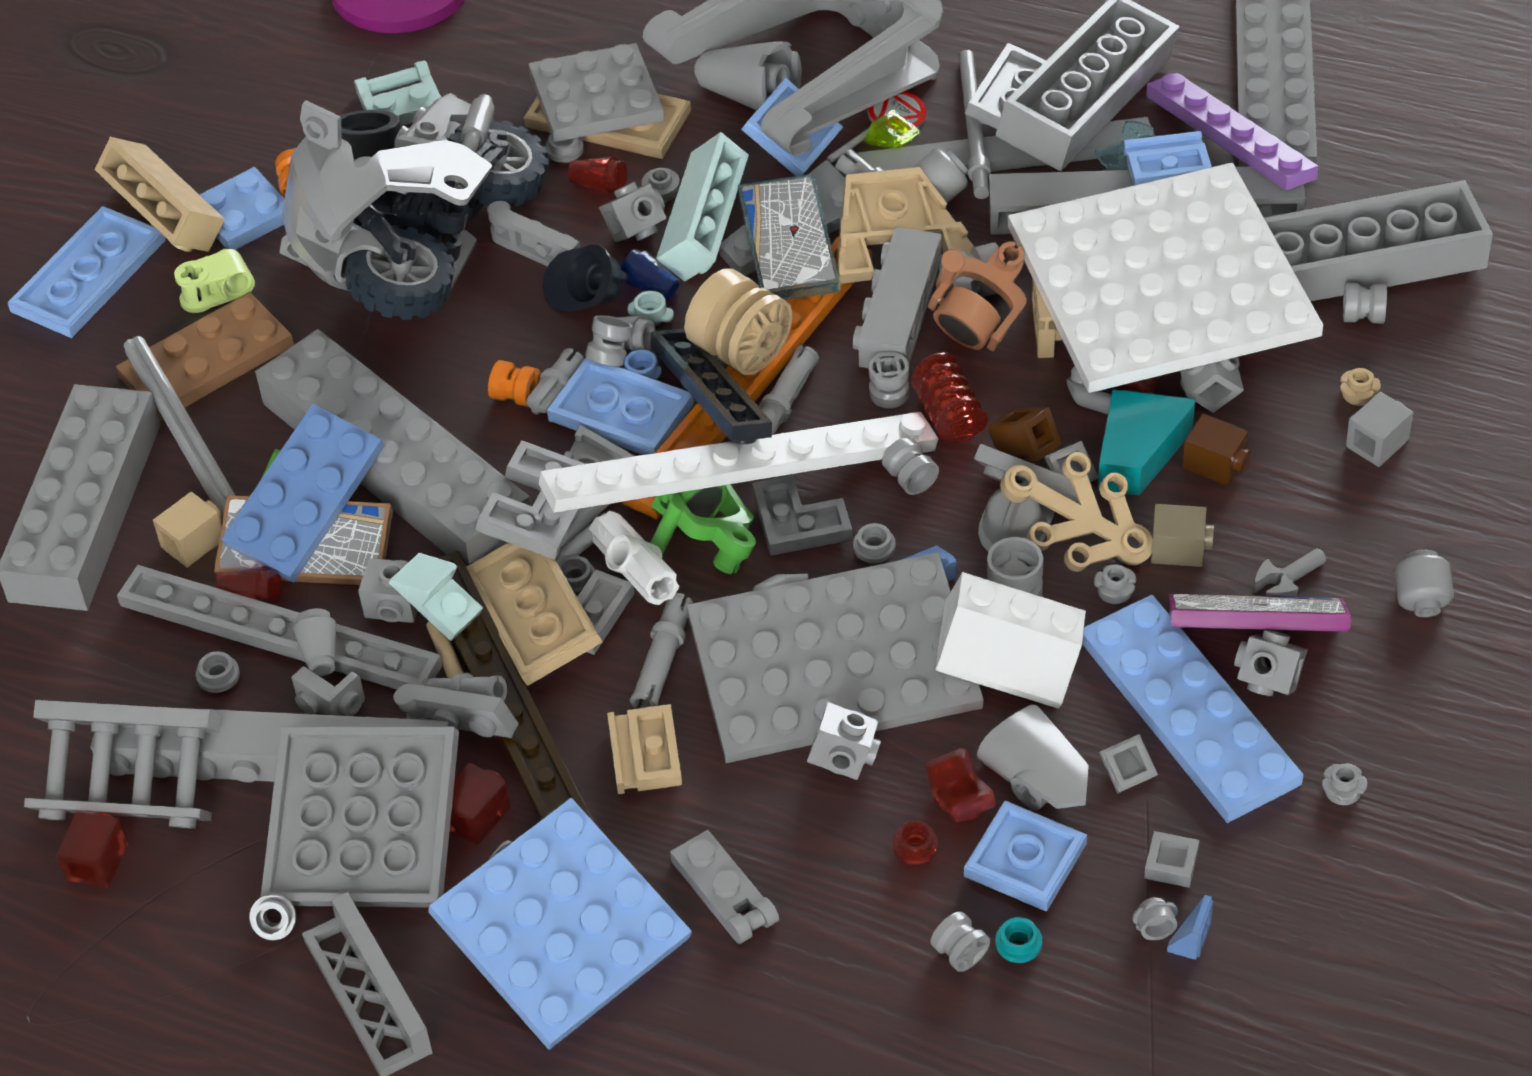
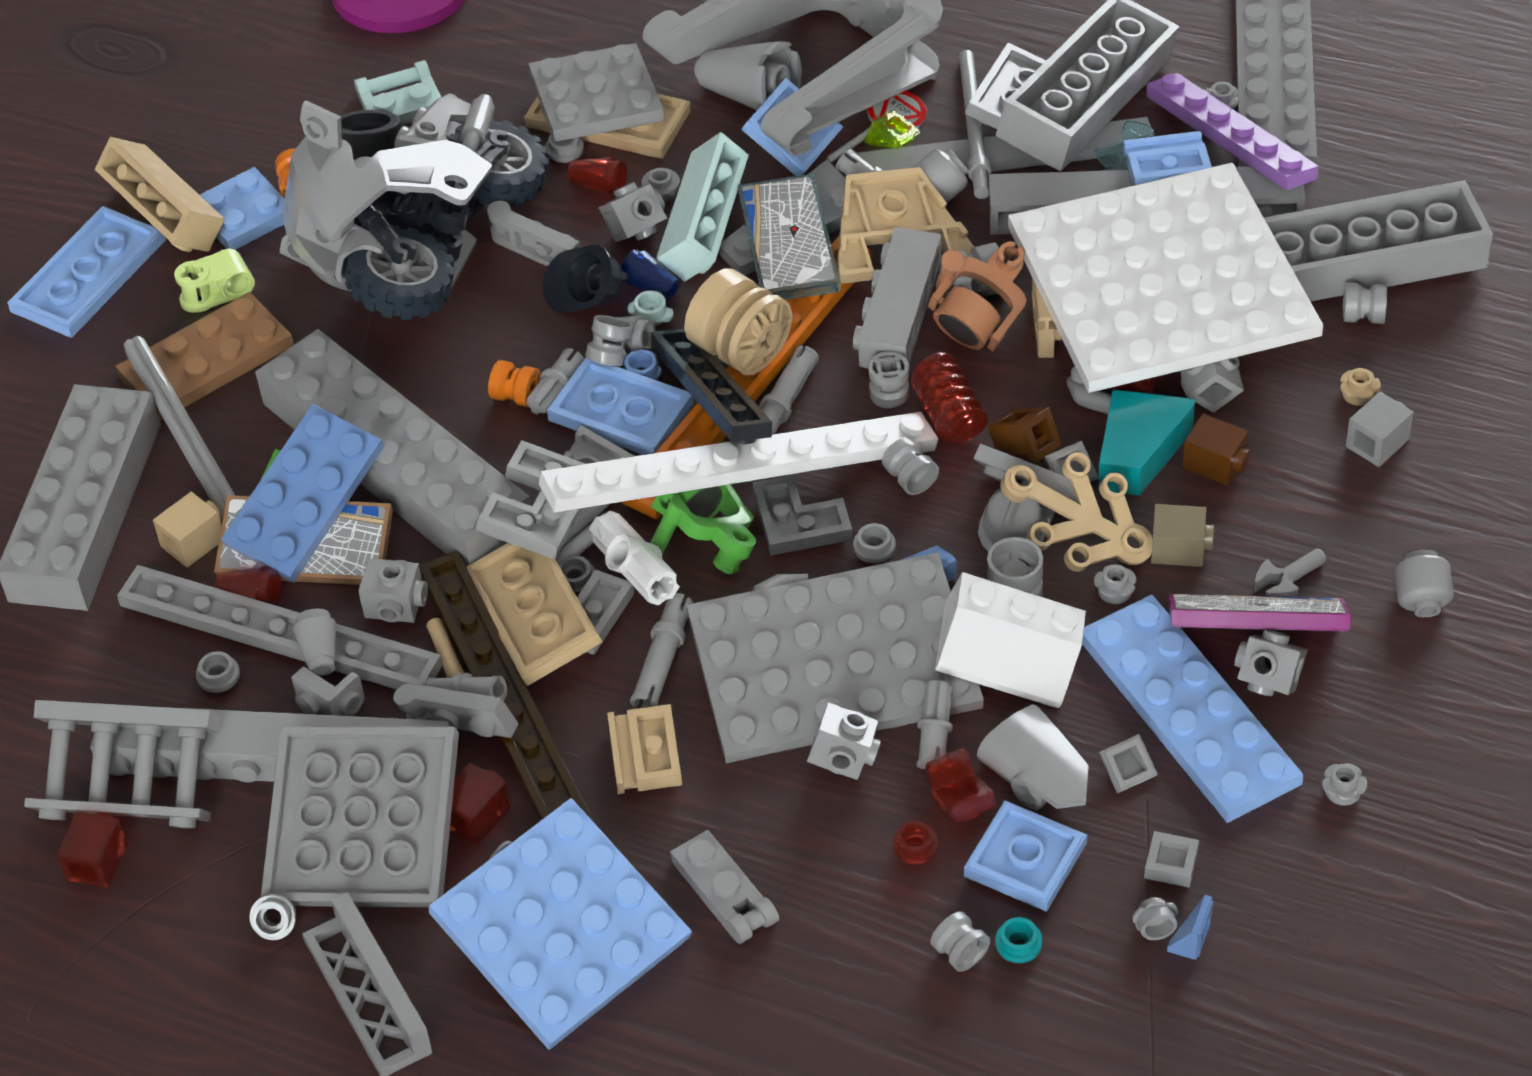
(432, 591): light aqua slope -> none
(935, 722): none -> light grey axle
(1225, 93): none -> light grey plate

